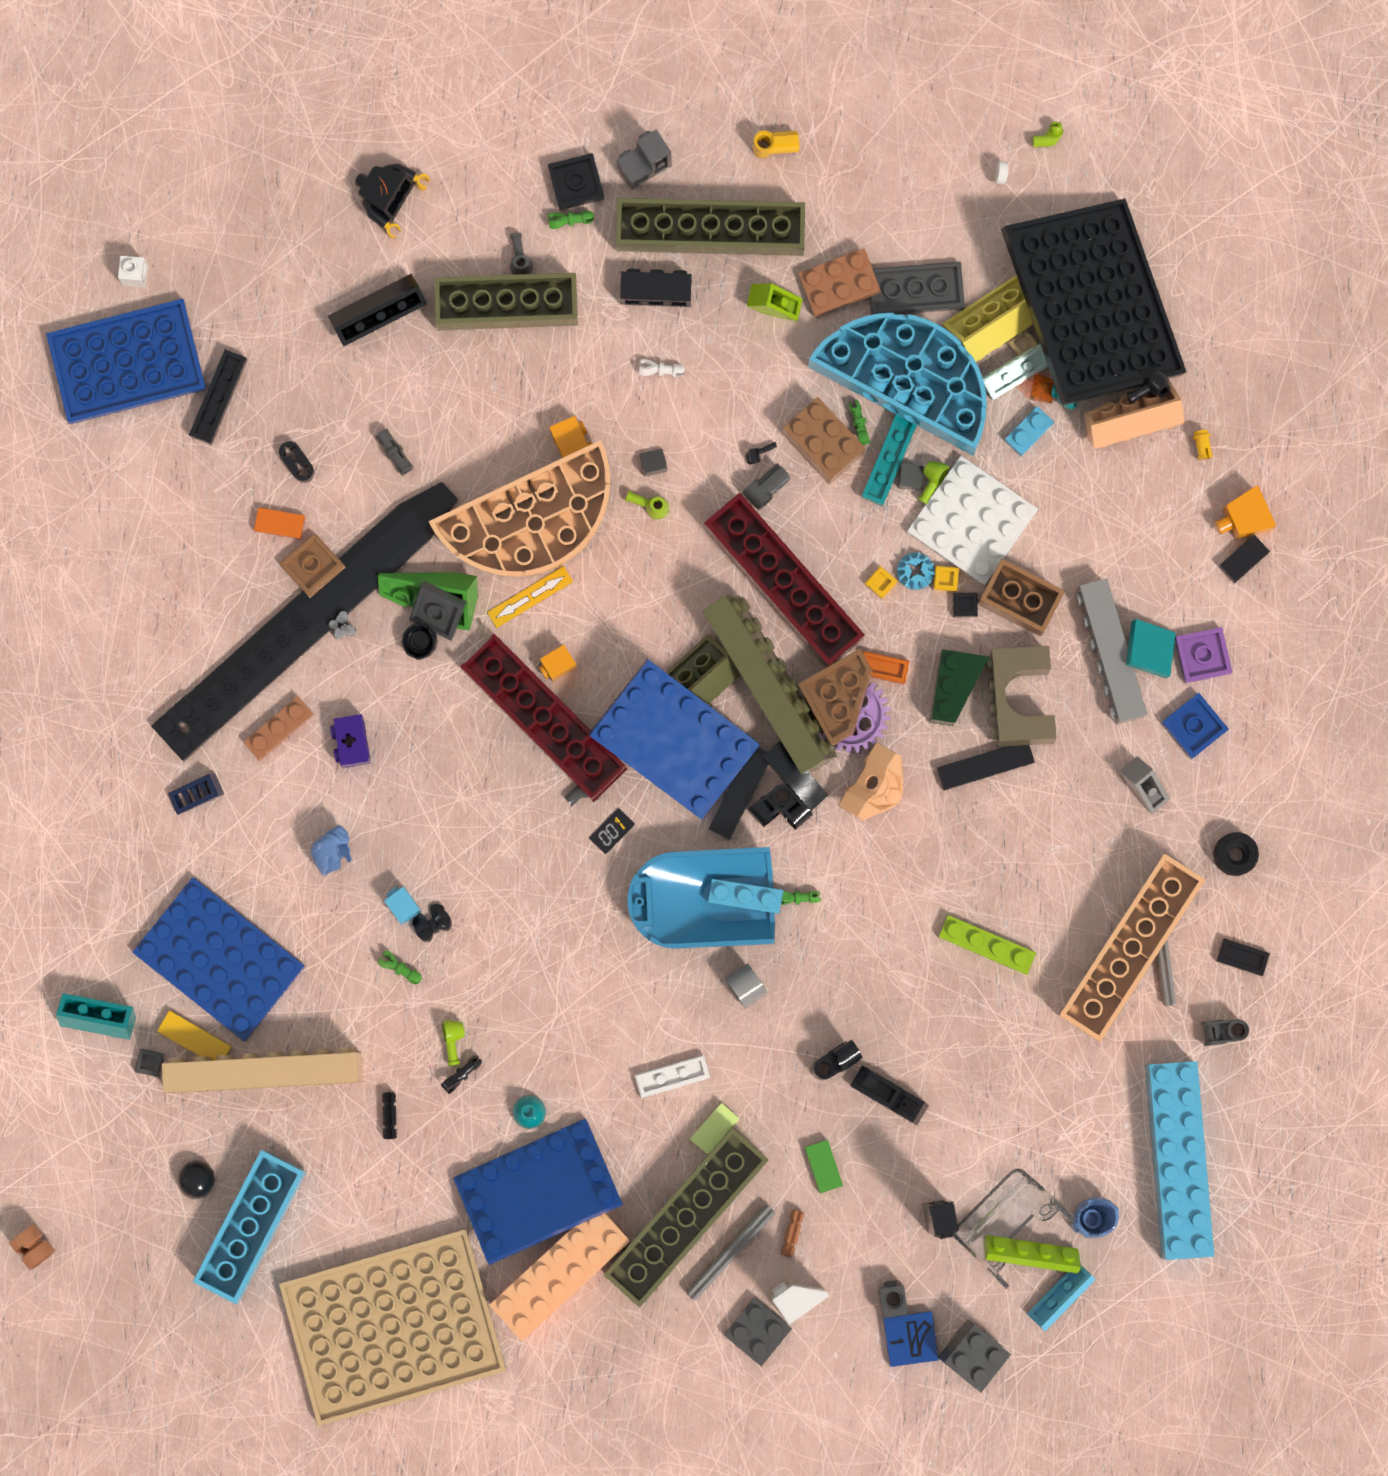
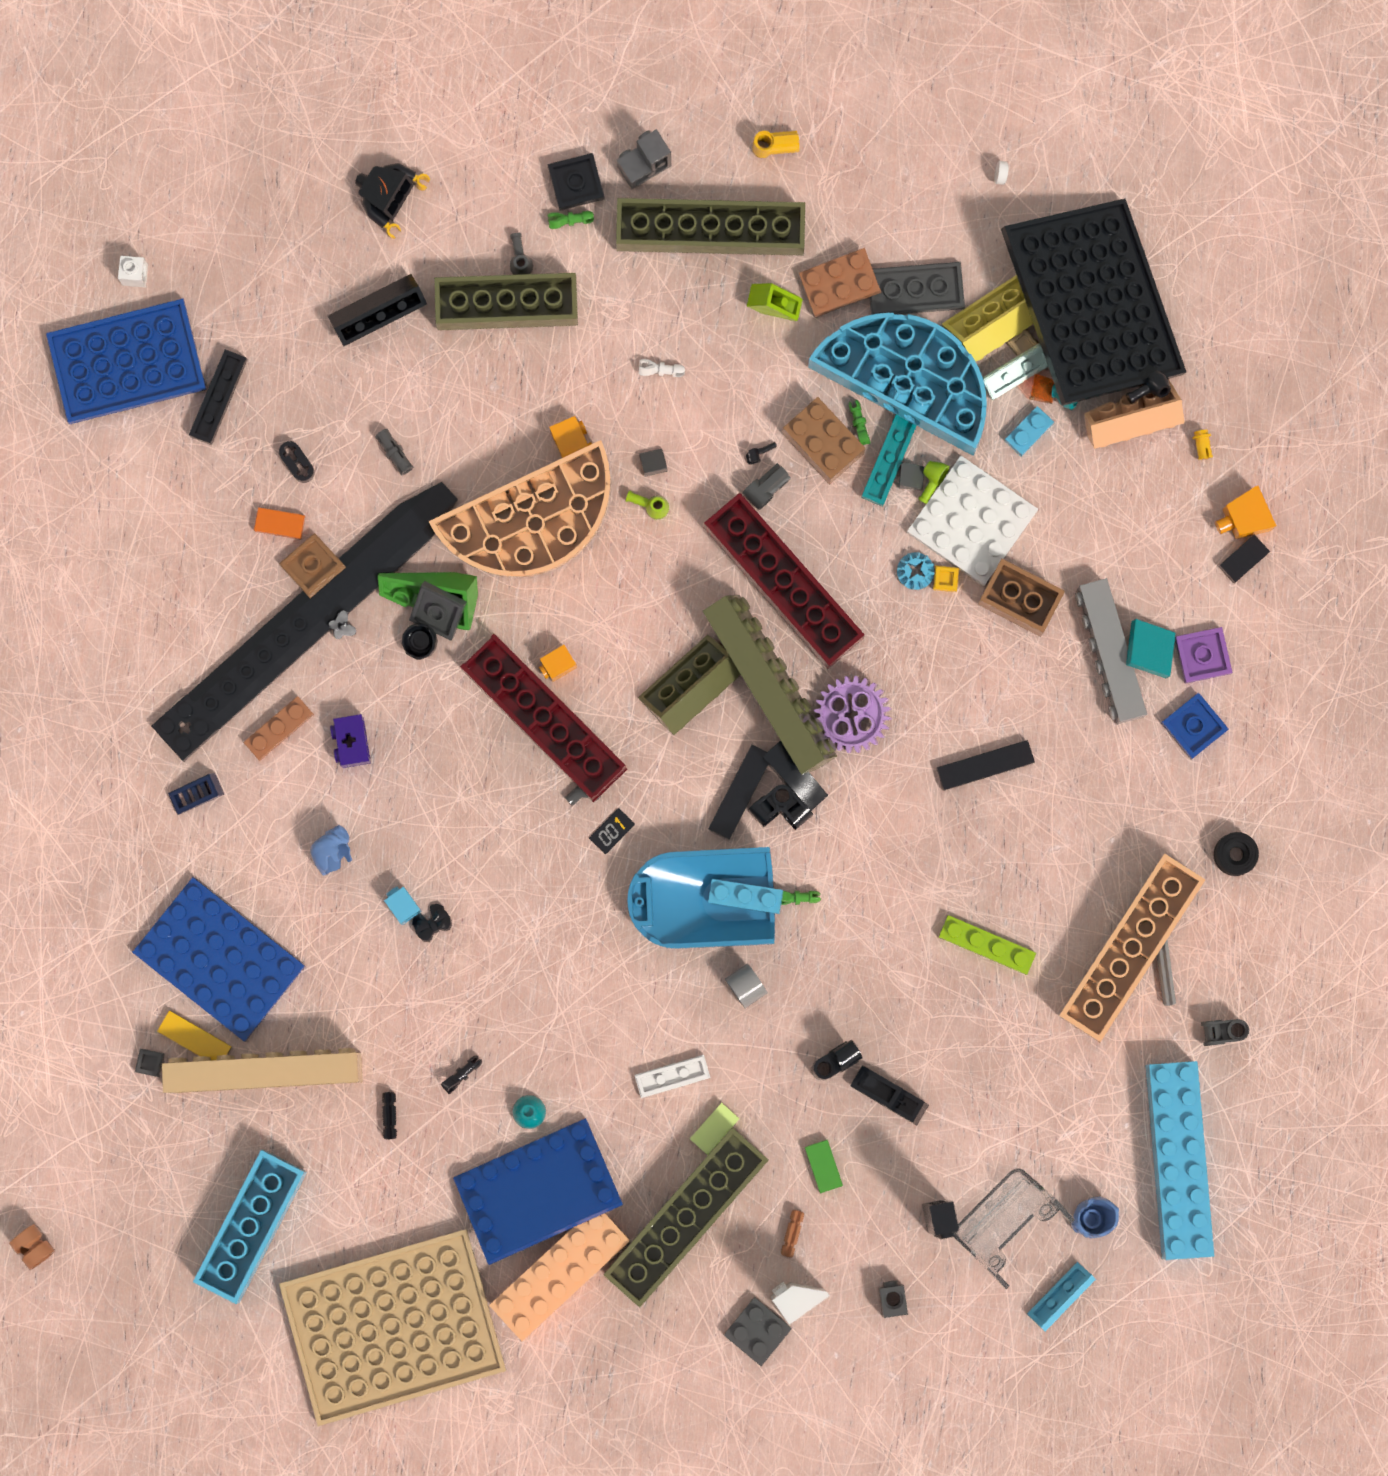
(96, 1016): teal brick -> none
(196, 1179): black hair -> none
(412, 975): bright green piece -> none
(452, 1032): lime bar -> none
(530, 597): yellow sticker -> none
(656, 288): black brick -> none
(674, 739): blue plate -> none
(730, 1252): light grey axle -> none
(838, 695): medium nougat plate -> none
(881, 582): yellow tile -> none
(887, 667): orange tile -> none
(888, 793): light nougat piece -> none
(910, 1339): blue tile -> none
(954, 682): dark green wedge -> none
(965, 605): black tile -> none
(974, 1356): dark grey brick -> none
(1009, 726): dark tan arch -> none
(1031, 1254): lime plate -> none
(1050, 138): lime arm -> none
(1144, 784): light grey slope -> none
(1243, 957): black tile -> none

